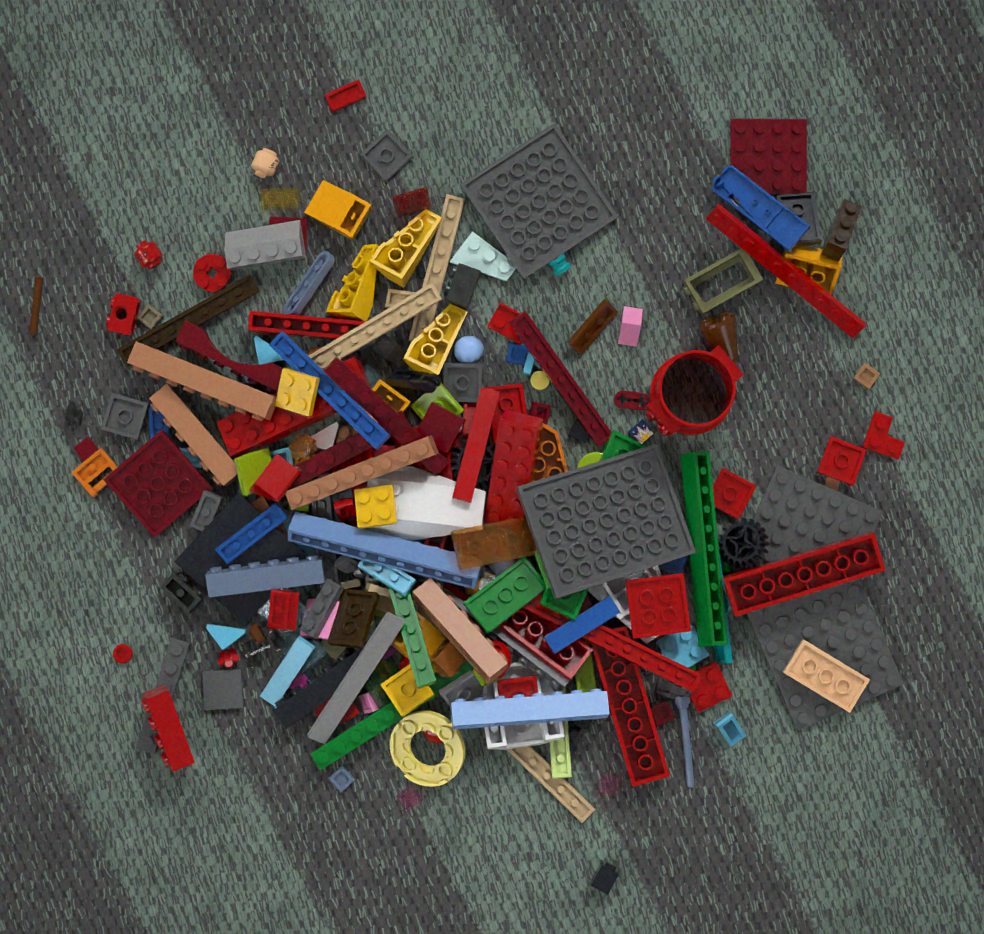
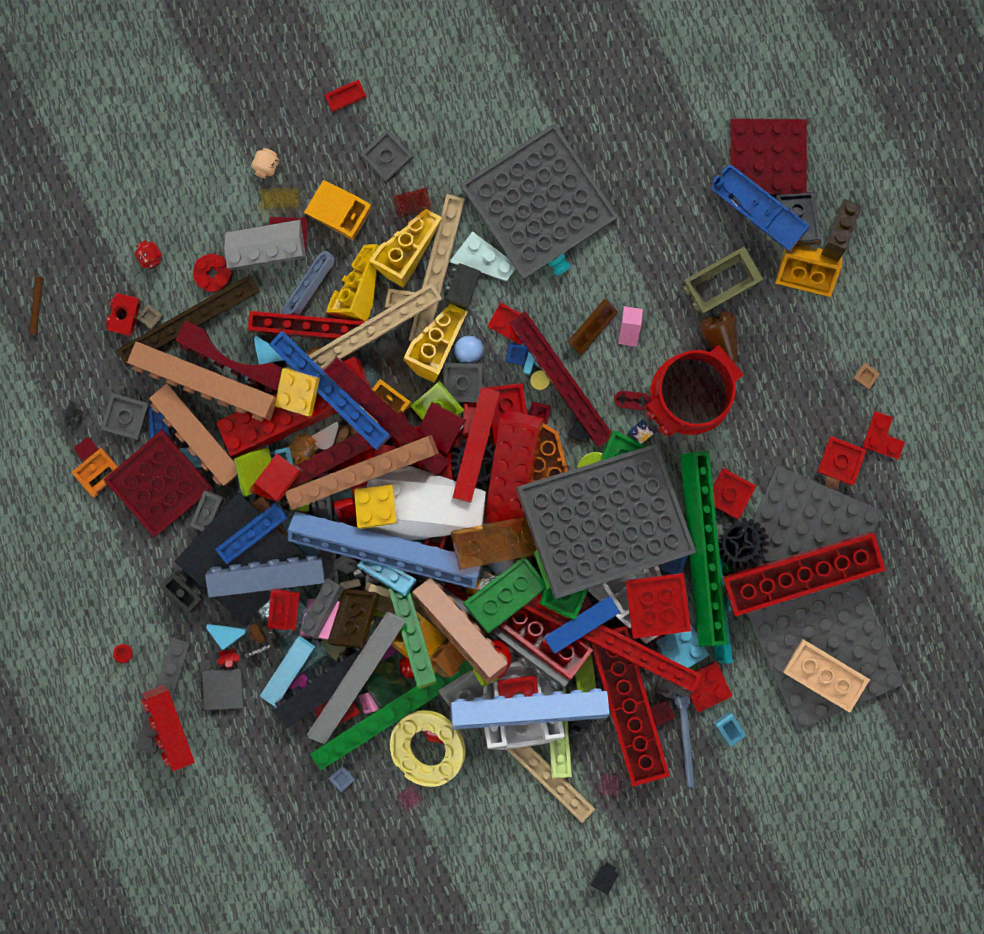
(404, 691): yellow plate -> none
(414, 380): black hinge -> none
(785, 271): red plate -> none

